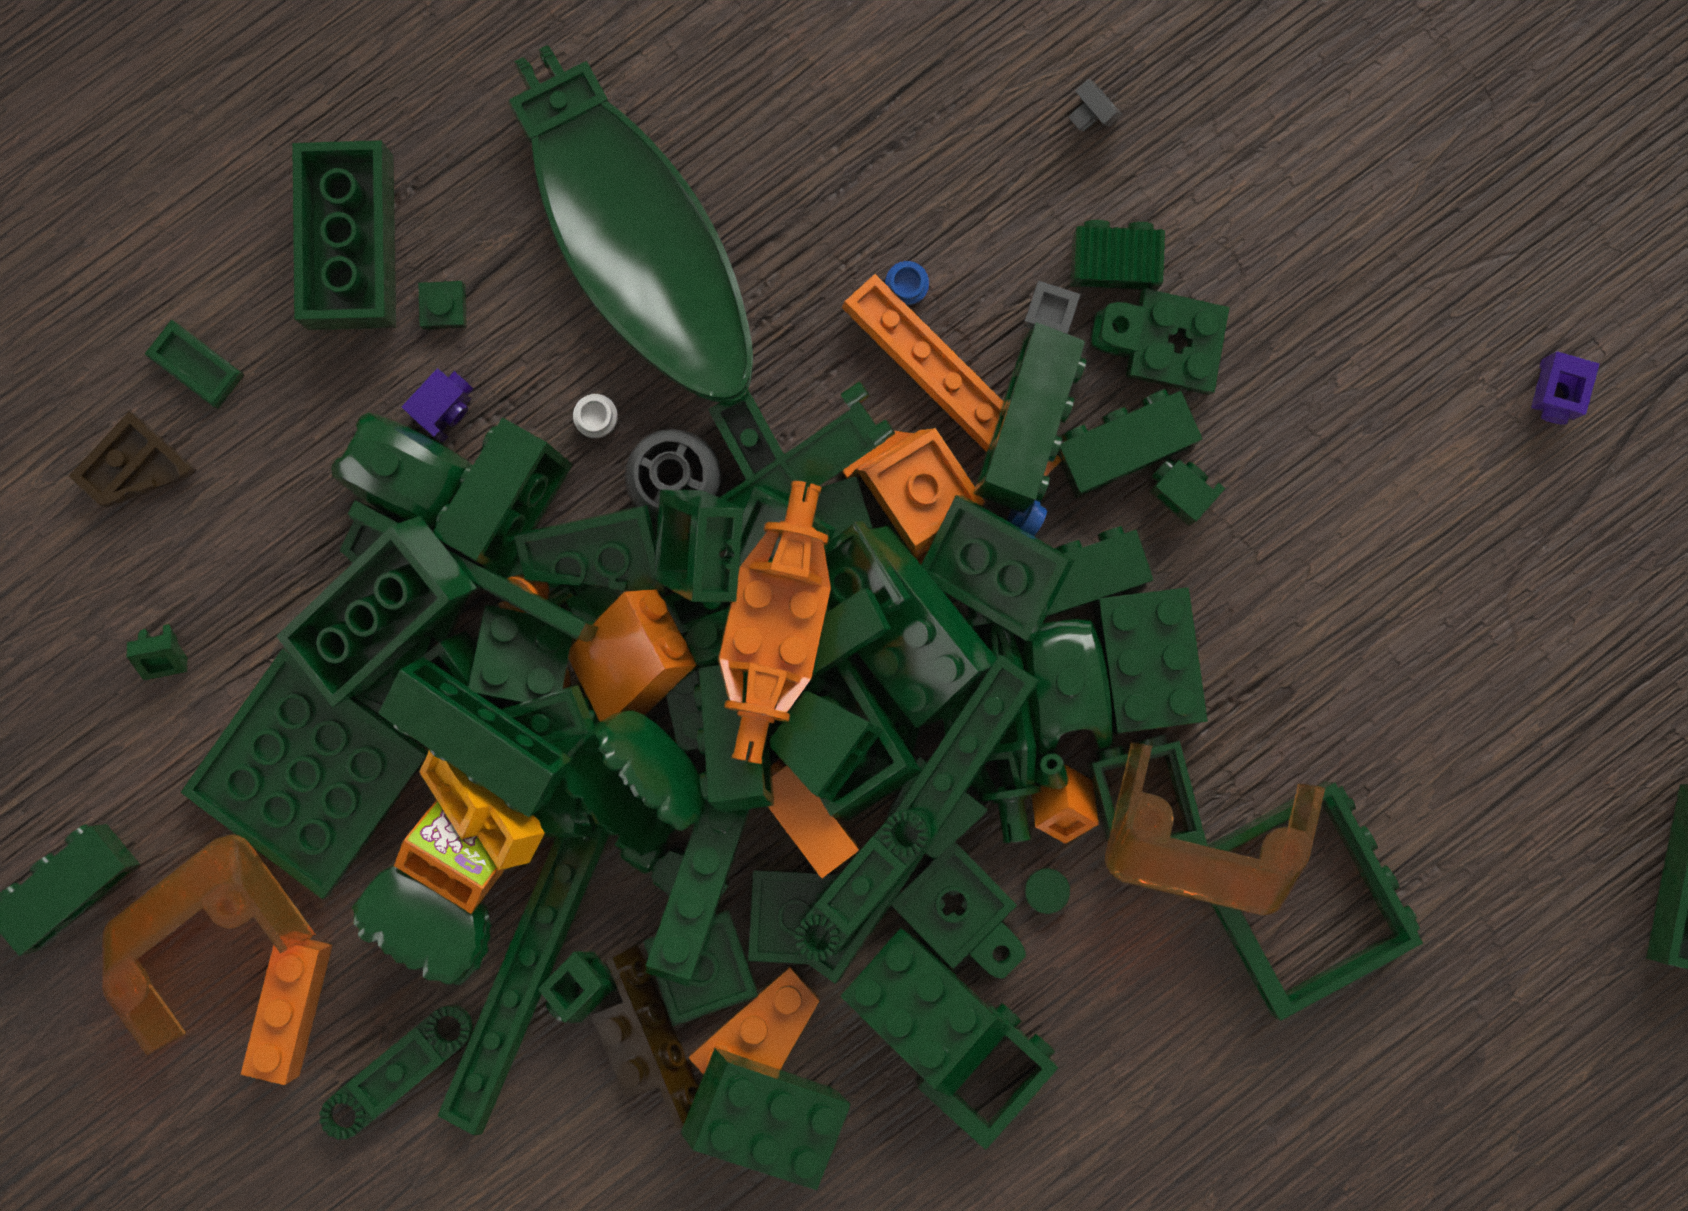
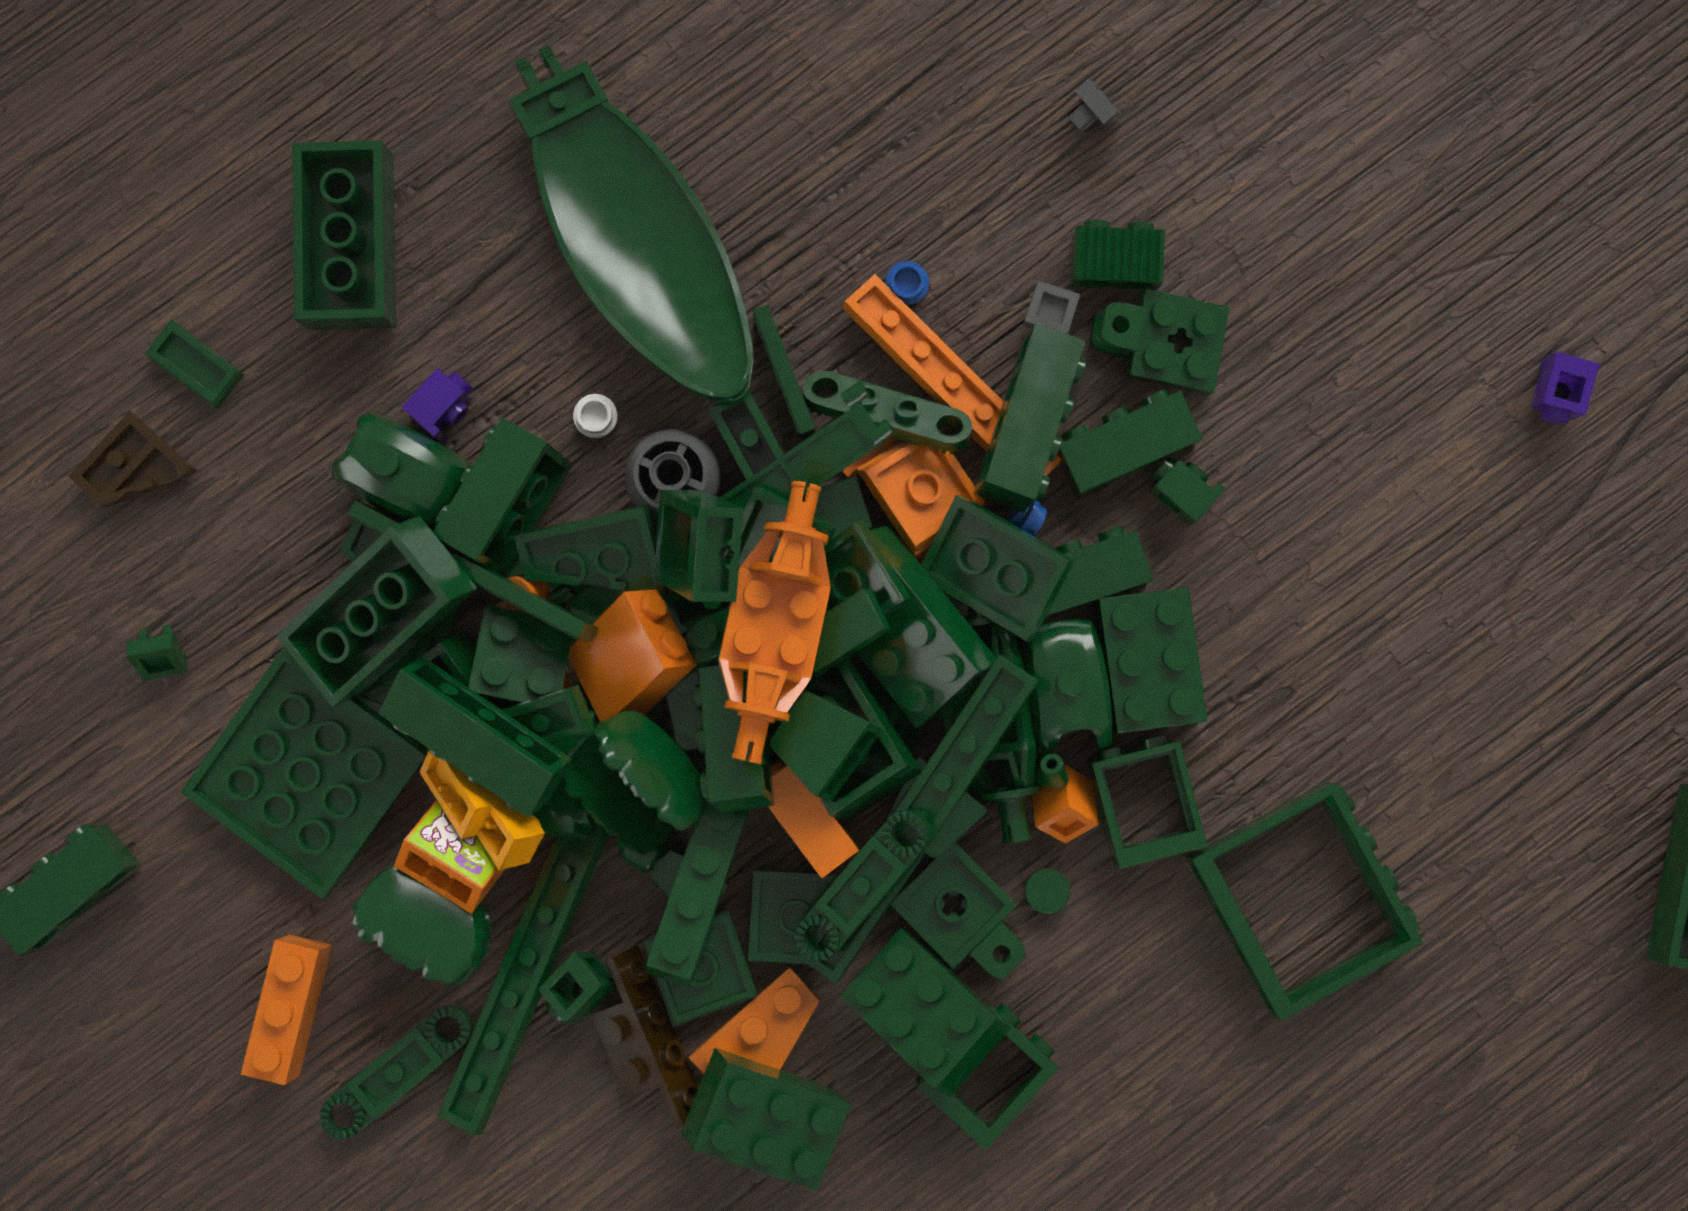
(232, 889): clear orange windscreen -> none
(442, 305): dark green plate -> none
(783, 372): none -> dark green tile
(911, 417): none -> dark green plate
(1147, 856): clear orange windscreen -> none

